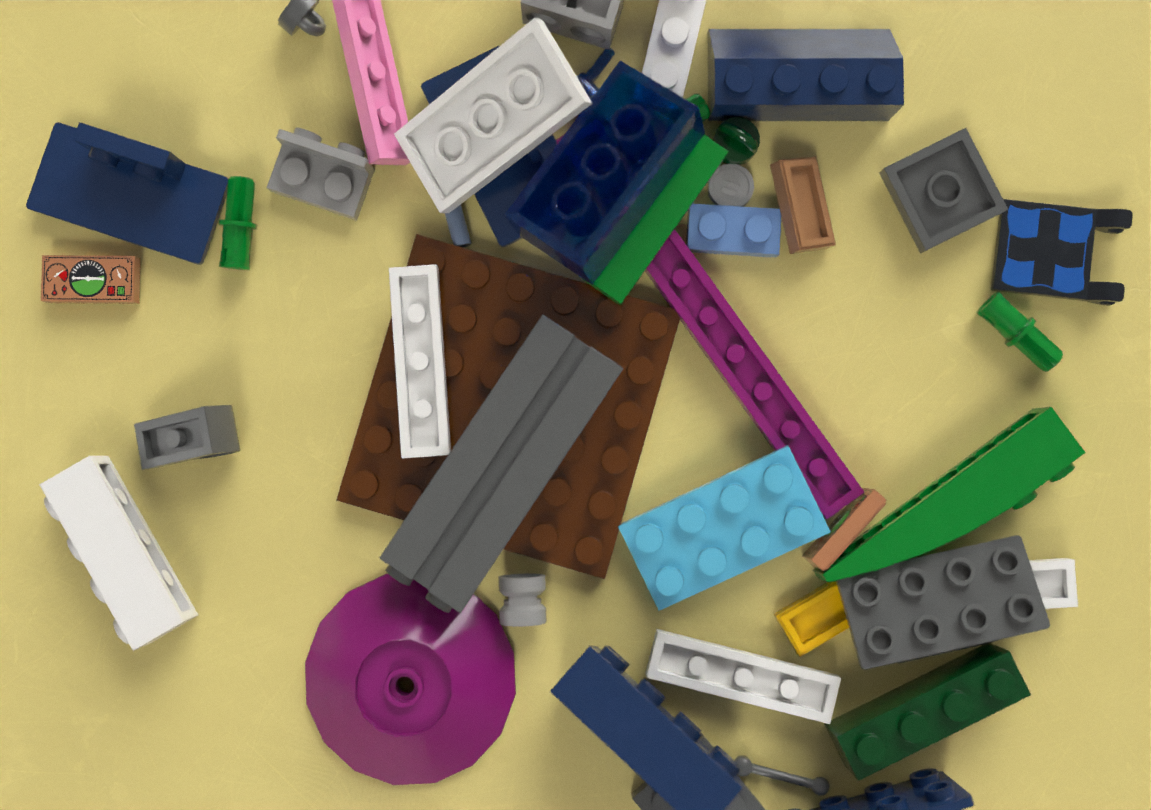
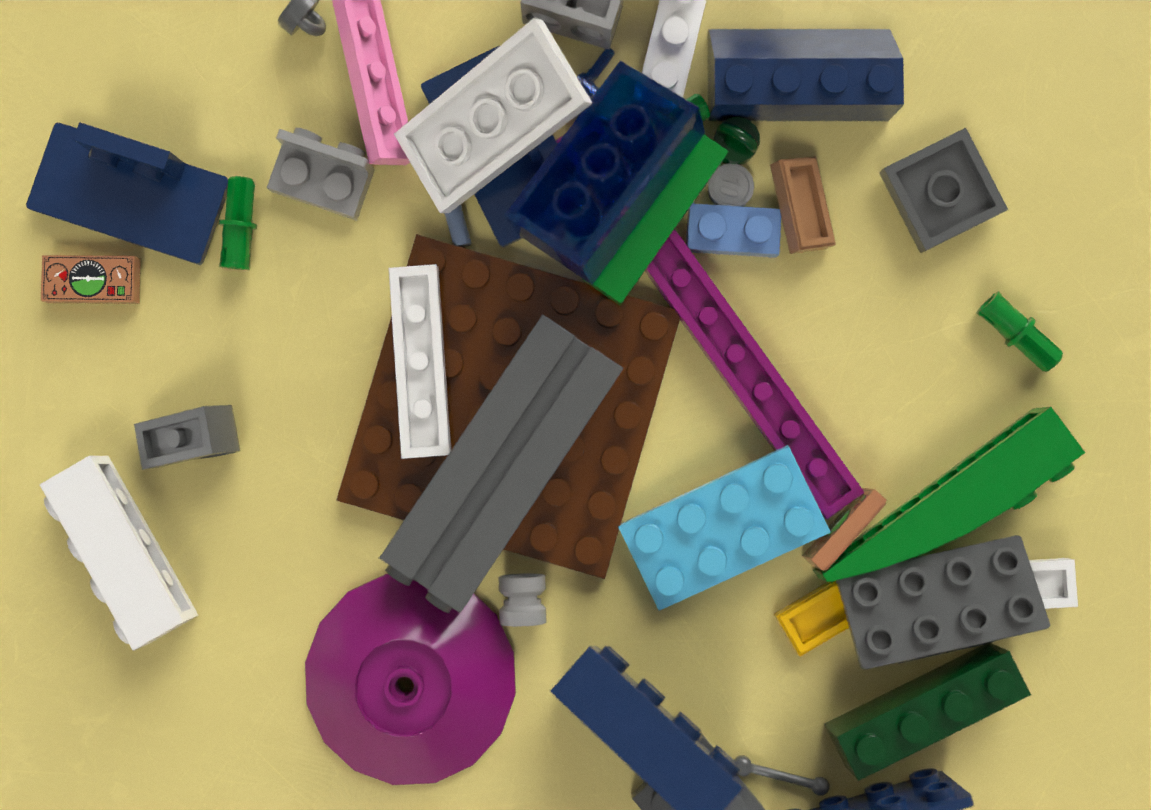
(743, 676): white plate -> none
(1051, 249): black flag -> none

